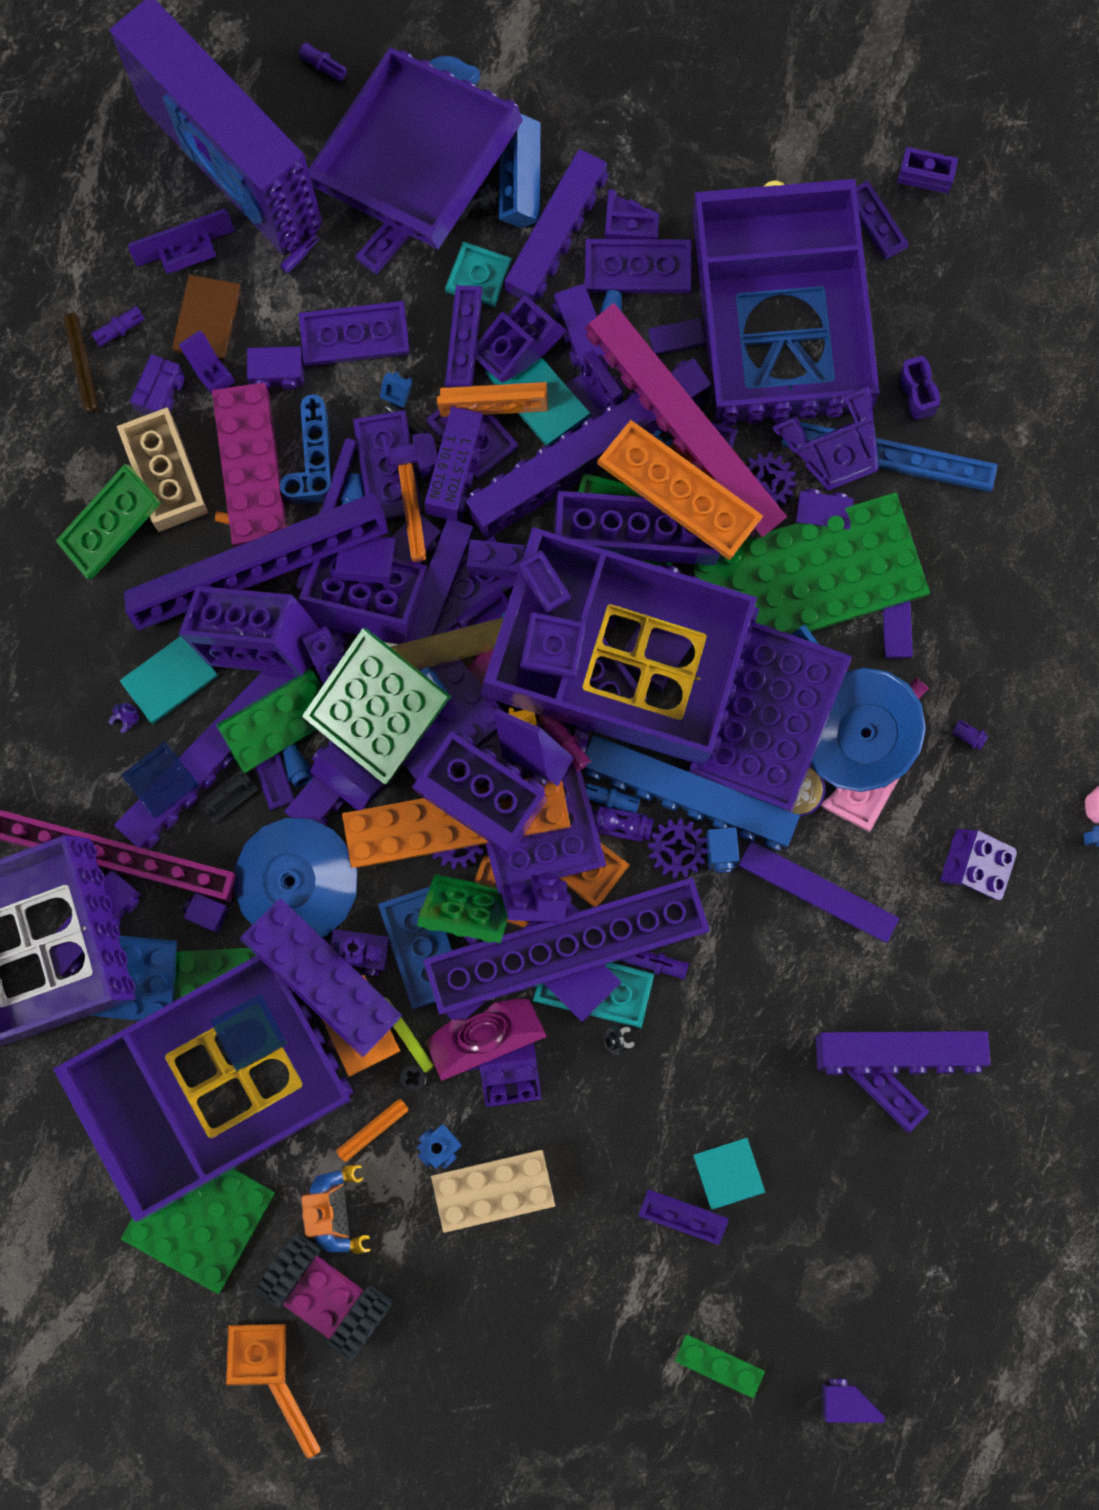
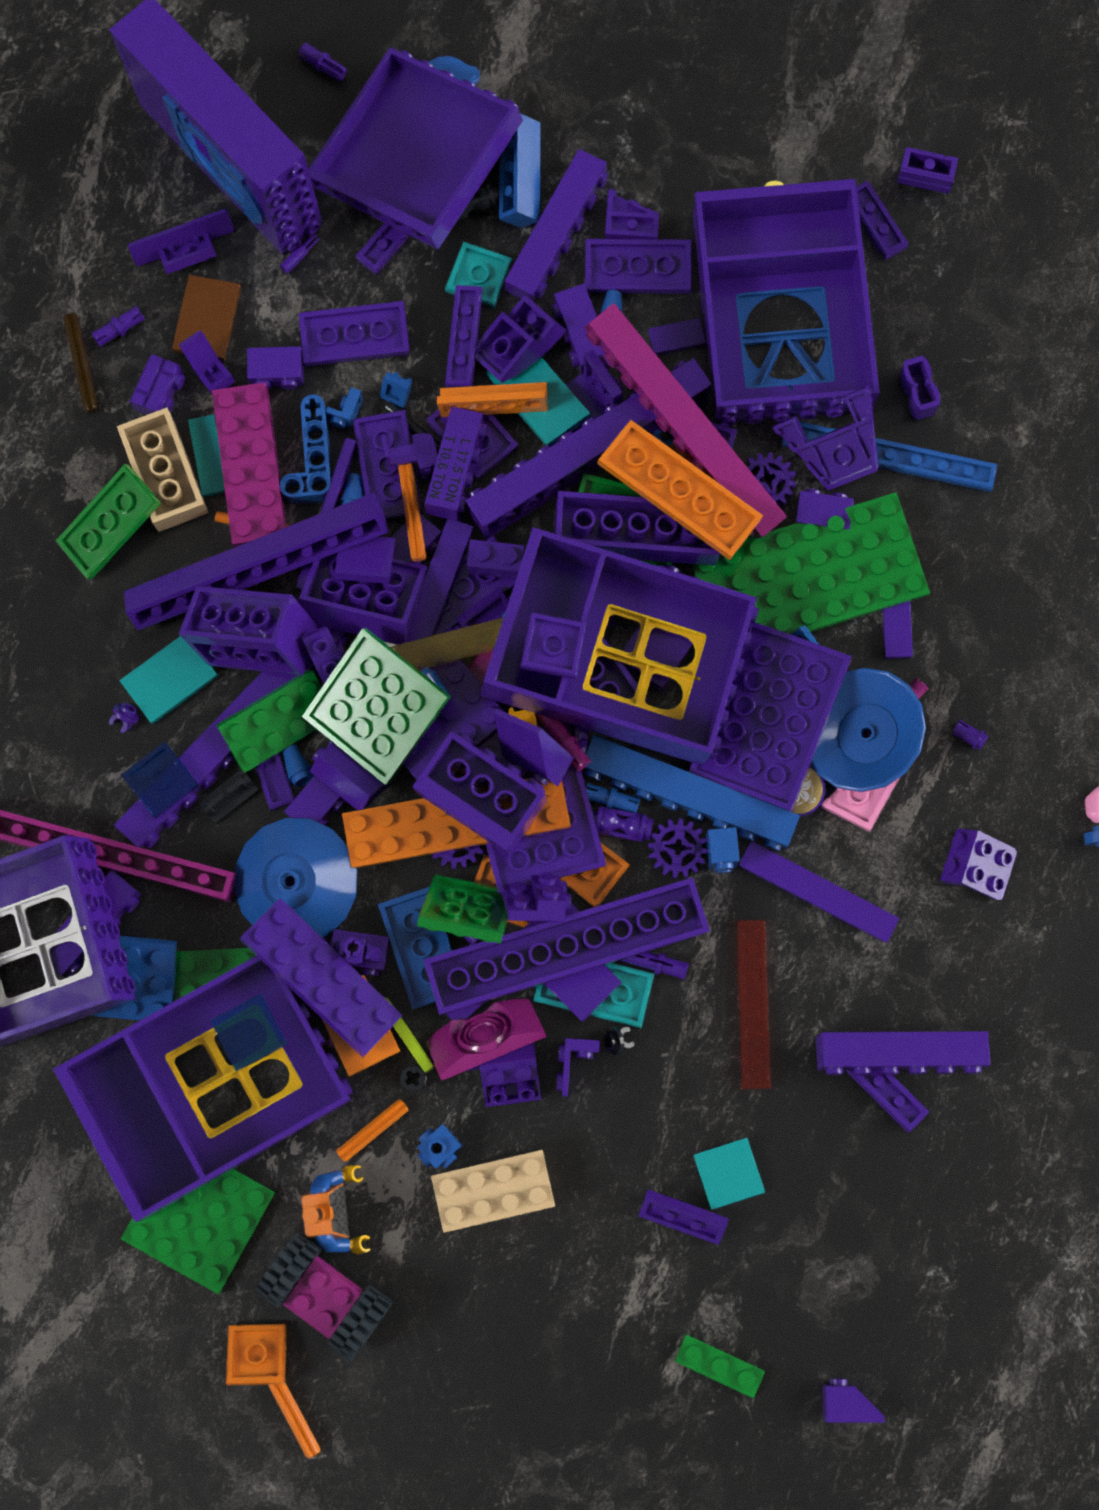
(205, 912): dark purple brick -> none
(207, 455): none -> teal tile
(350, 407): none -> blue bracket
(544, 581): dark purple tile -> none
(583, 1049): none -> dark purple bracket
(753, 1004): none -> clear red tile

